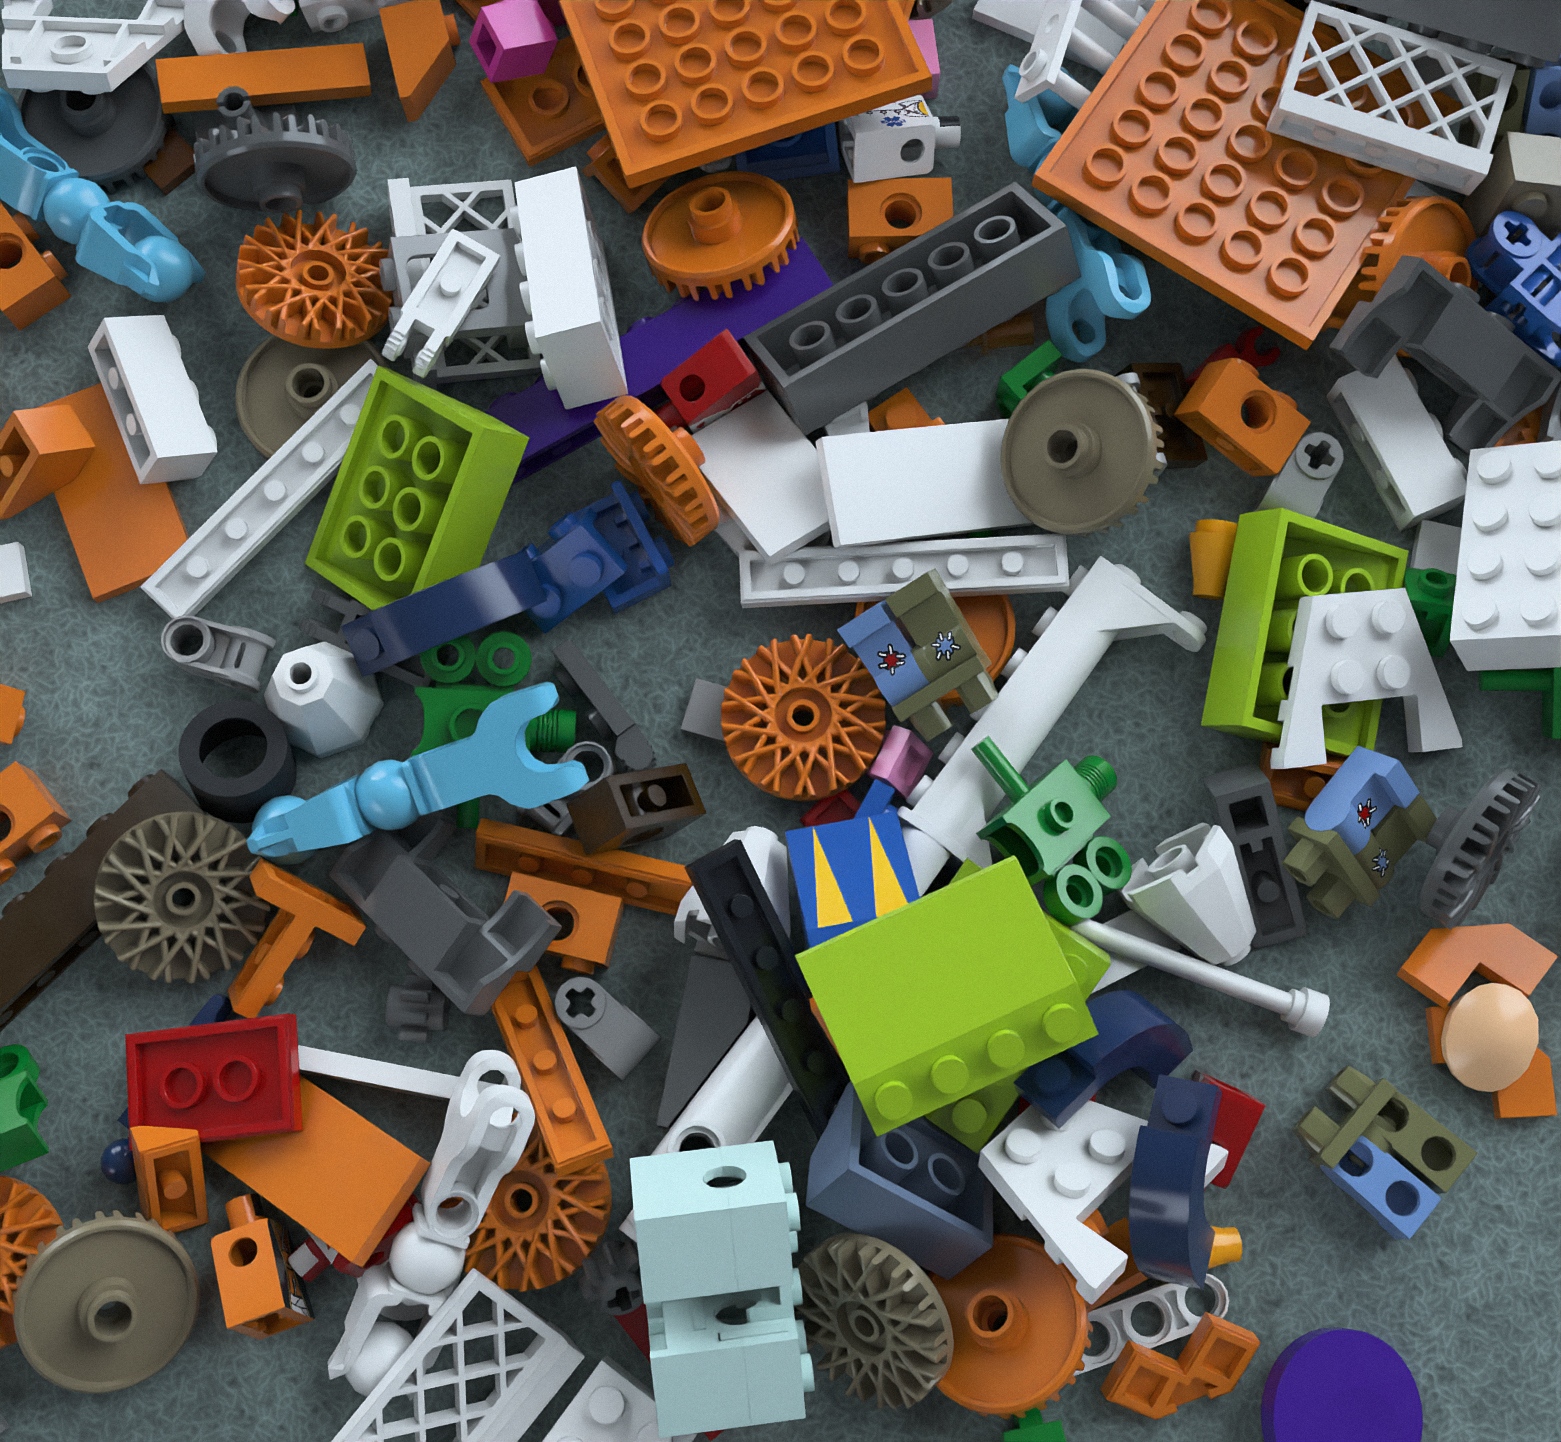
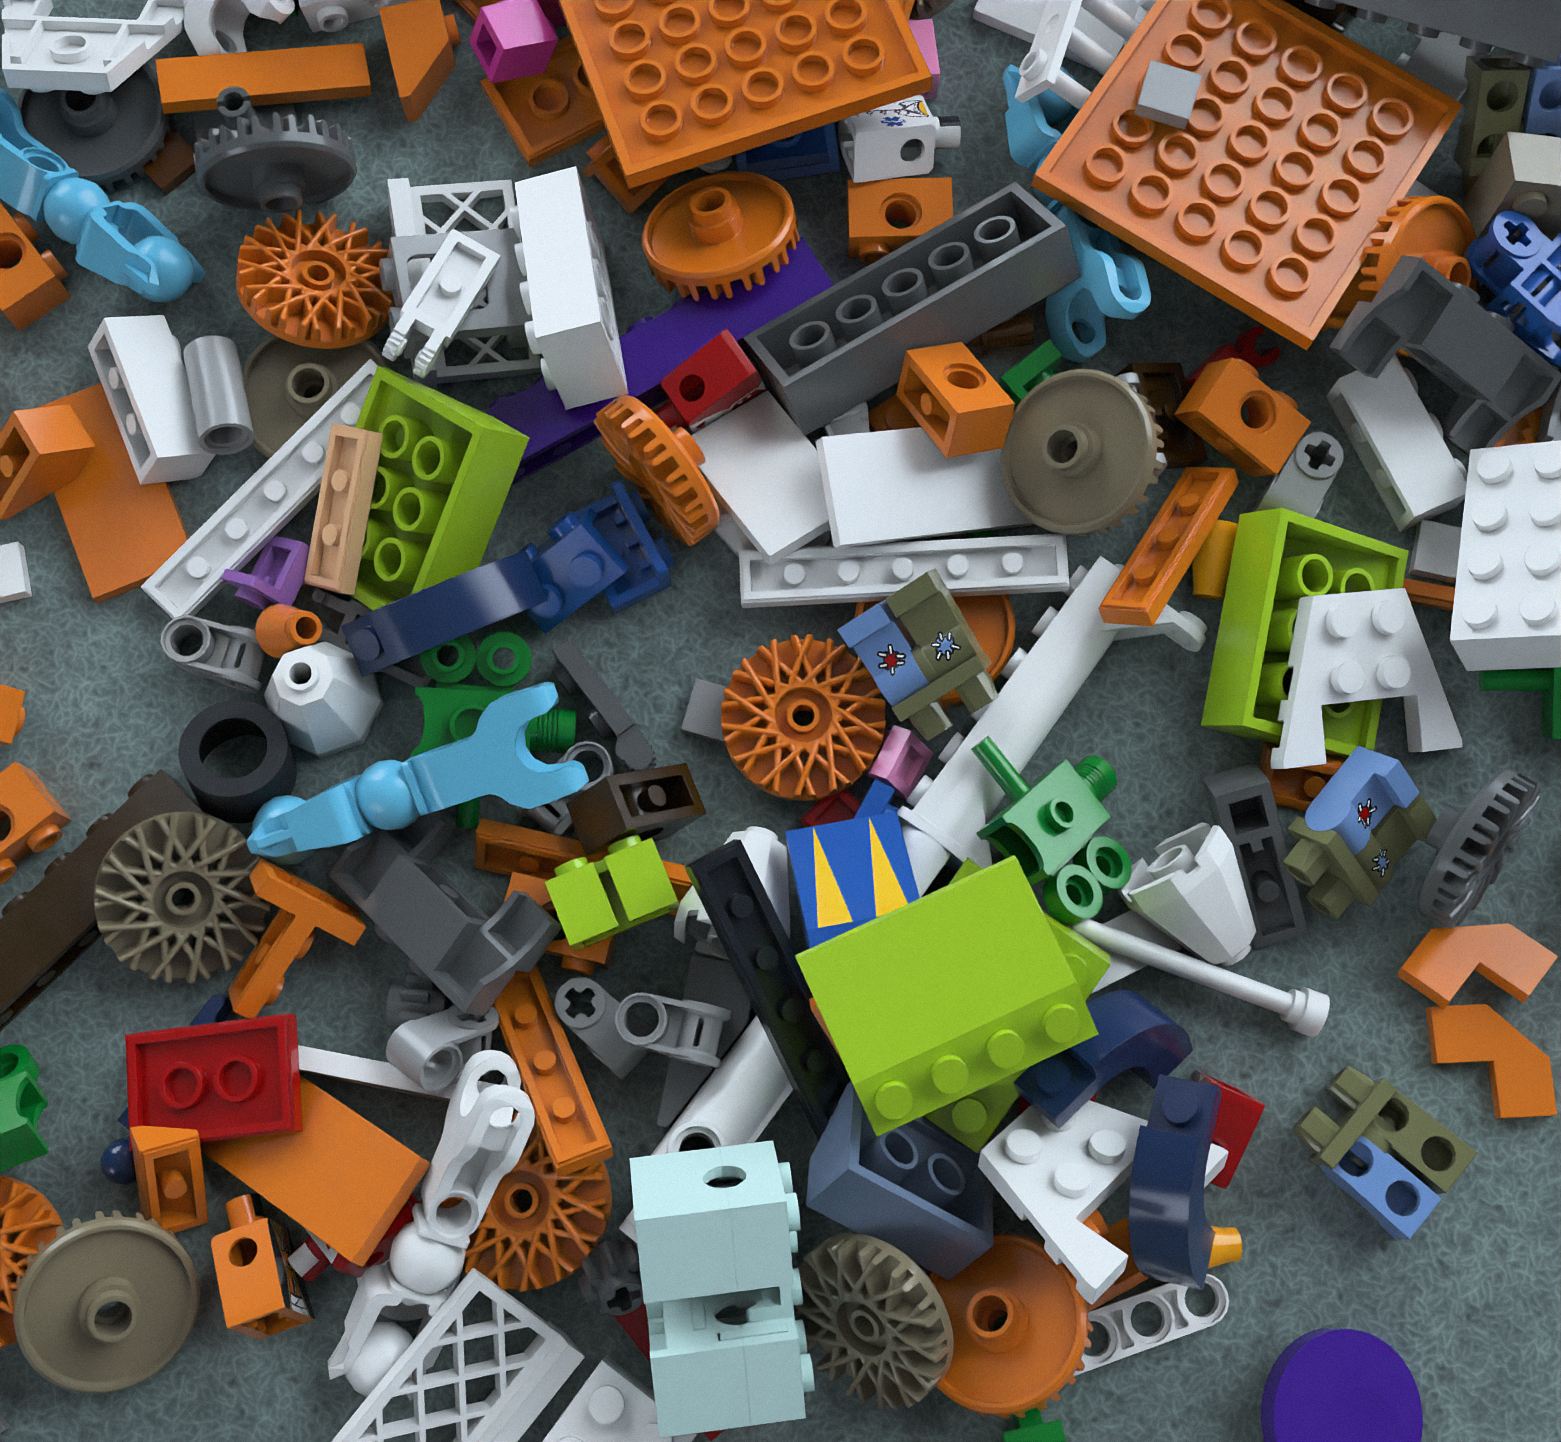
(218, 395): none -> light grey pin
(275, 575): none -> medium lavender bracket
(286, 629): none -> orange cone
(343, 508): none -> light nougat tile
(439, 1046): none -> light grey piece
(612, 893): none -> lime piece
(677, 1028): none -> light grey piece
(955, 399): none -> orange brick
(1167, 94): none -> light grey tile
(1168, 546): none -> orange tile
(1207, 1366): orange tile -> none
(1390, 141): white fence -> none
(1432, 600): green bracket -> none
(1490, 1037): light nougat hat -> none

